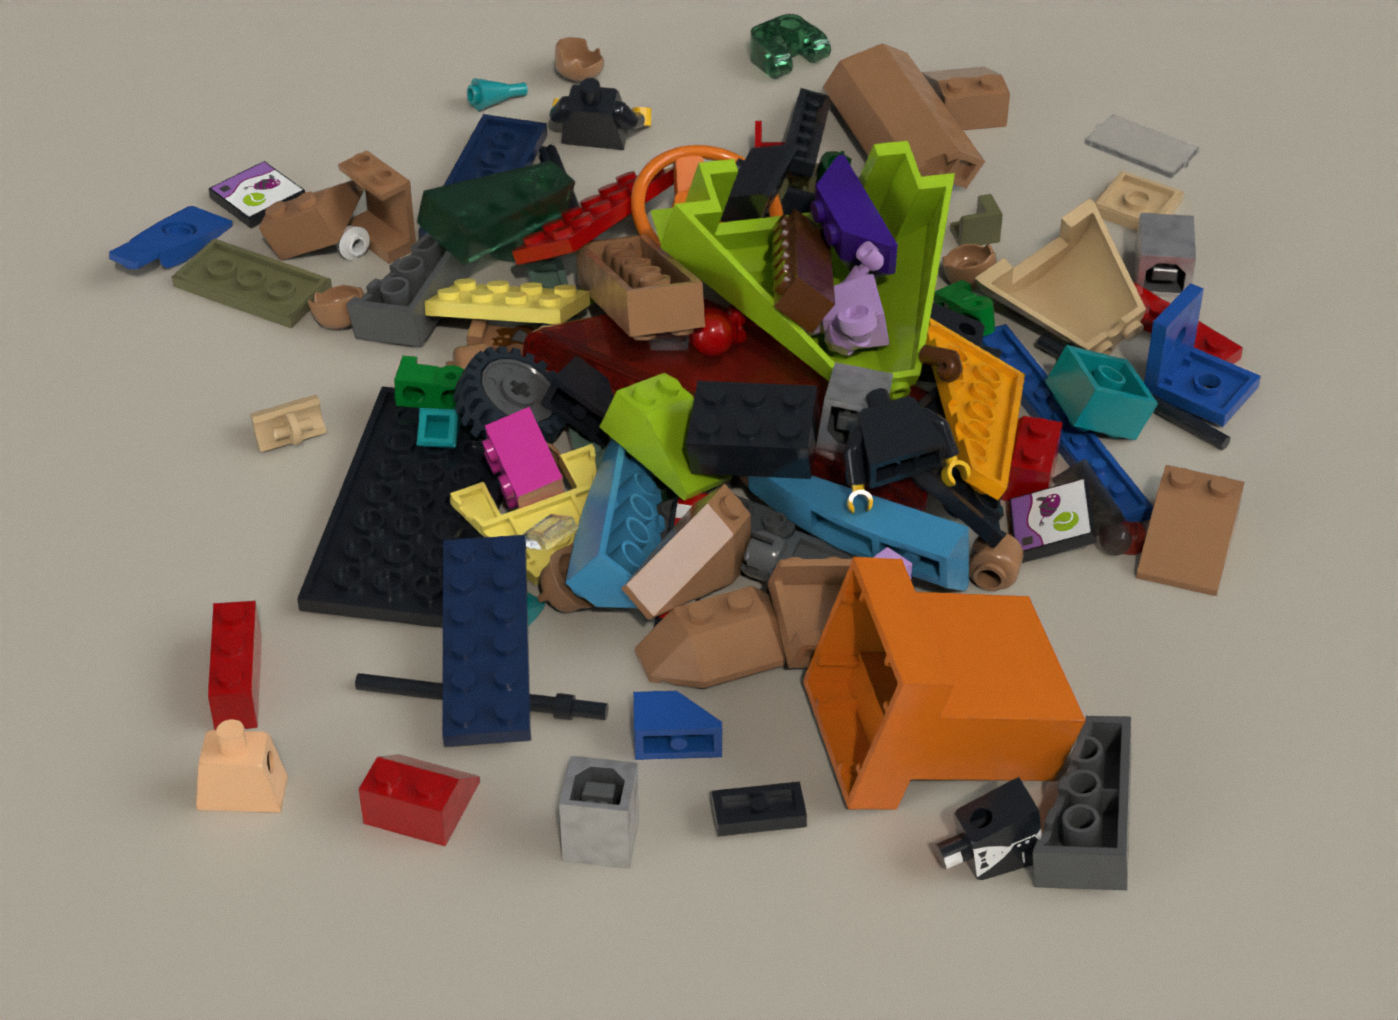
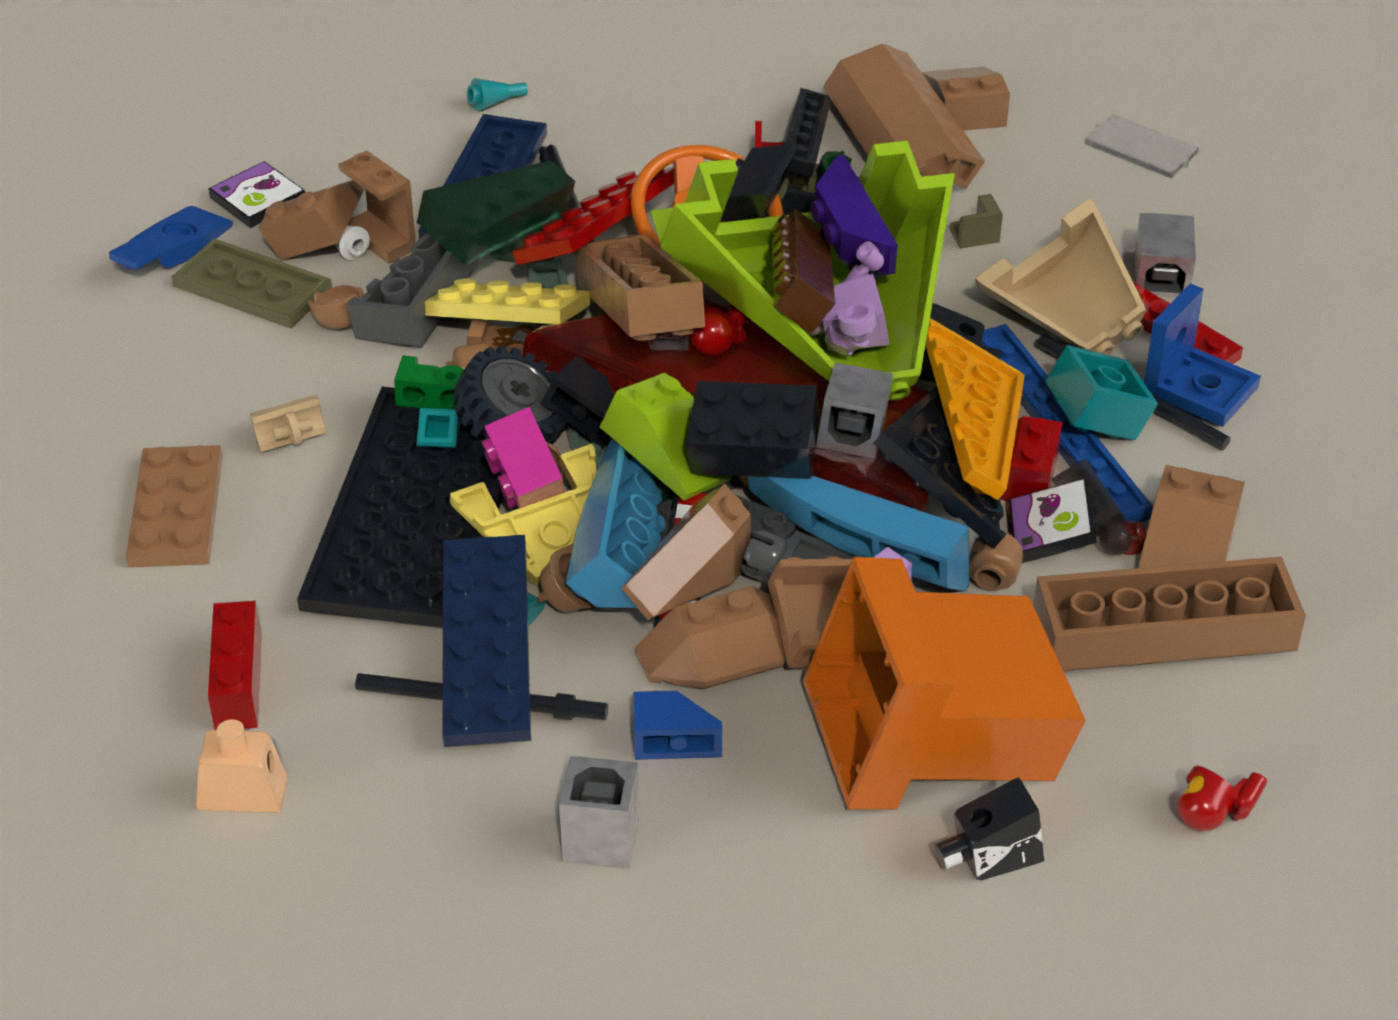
(175, 506): none -> medium nougat plate
(415, 797): red slope -> none
(550, 531): clear tile -> none
(576, 60): medium nougat hair -> none
(597, 116): black torso -> none
(759, 808): black plate -> none
(781, 39): clear green piece -> none
(897, 443): black torso -> none
(947, 361): reddish brown arm -> none
(963, 301): green leg -> none
(968, 262): medium nougat hair -> none
(1090, 821): dark grey wedge -> none
(1134, 194): tan tile -> none
(1170, 613): none -> medium nougat brick
(1211, 798): none -> red piece

